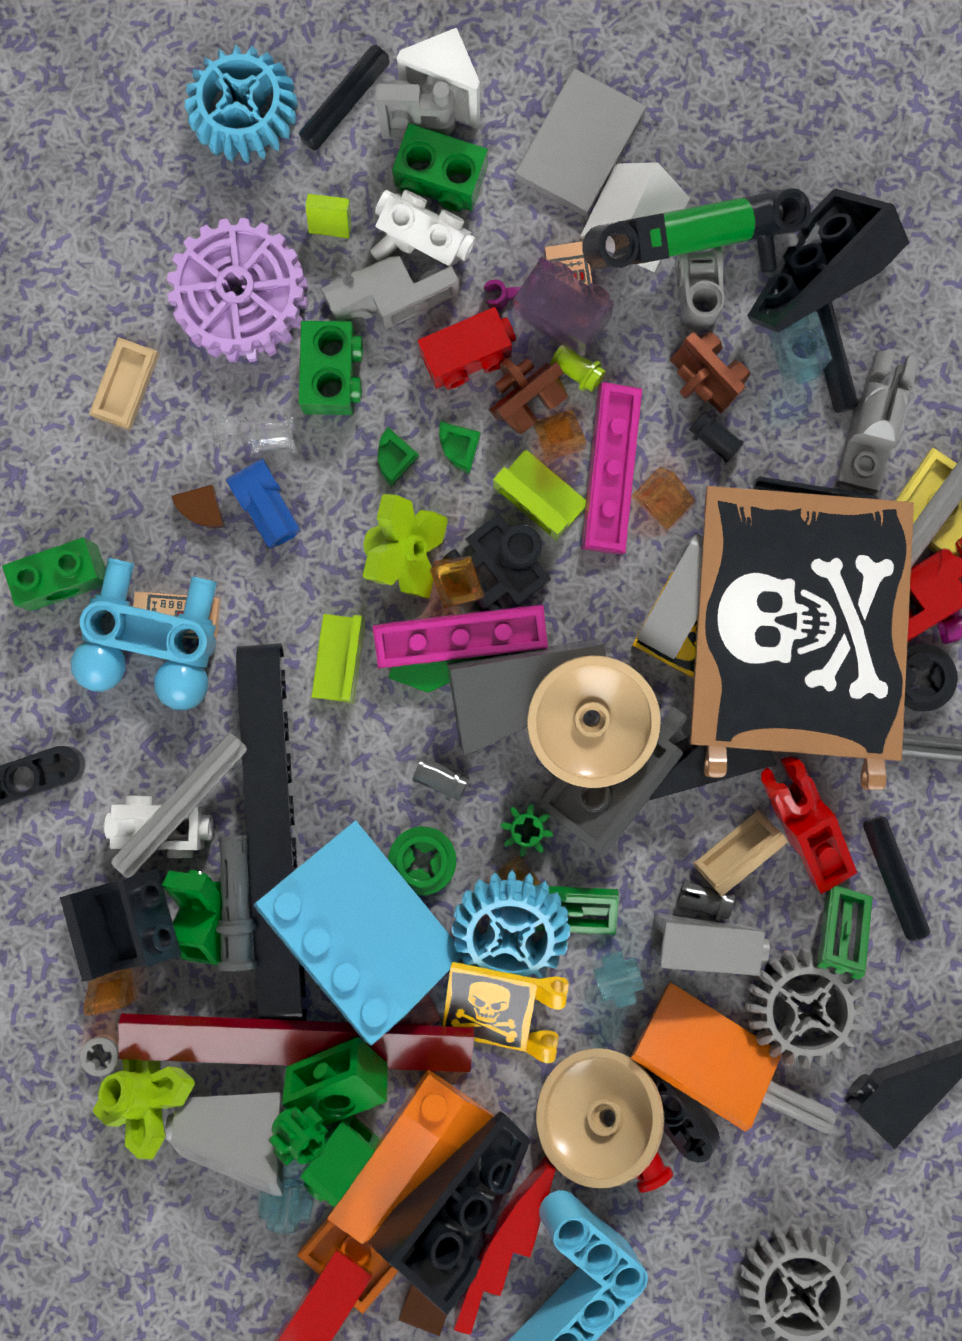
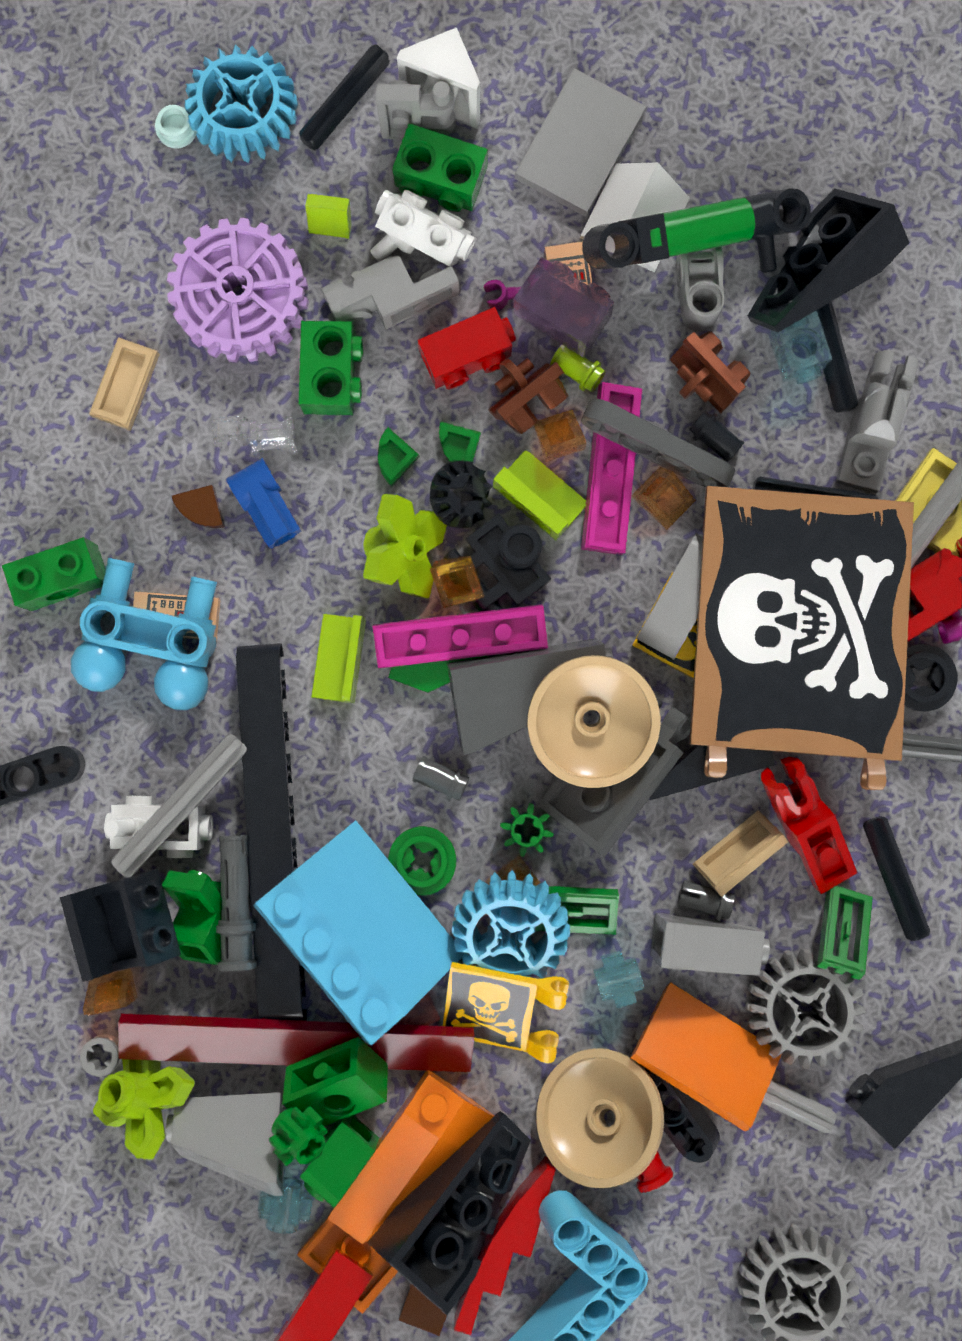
(173, 127): none -> light aqua plate
(447, 504): none -> black gear
(656, 444): none -> dark grey beam

